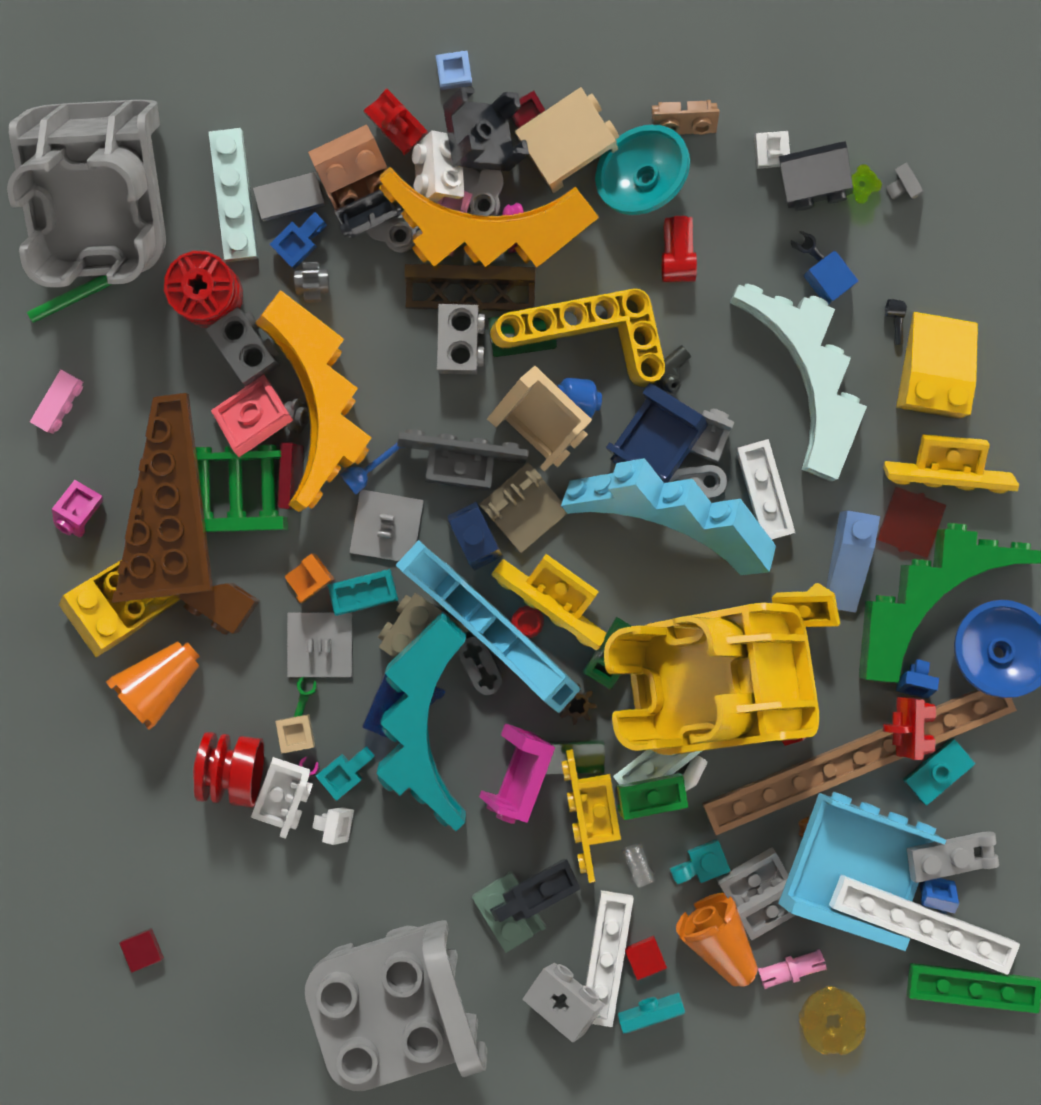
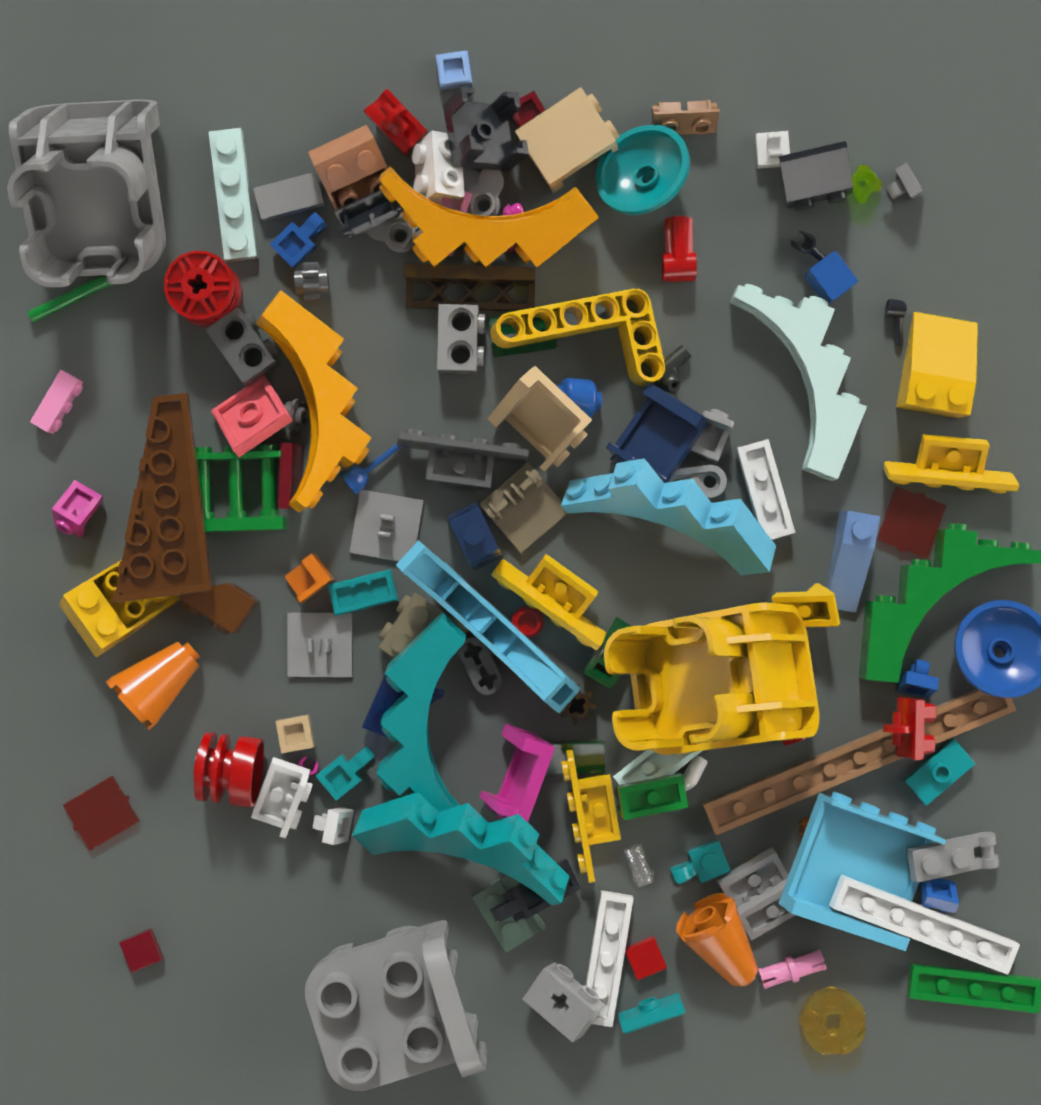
(101, 813): none -> clear red piece
(304, 696): green hand -> none
(462, 832): none -> teal arch

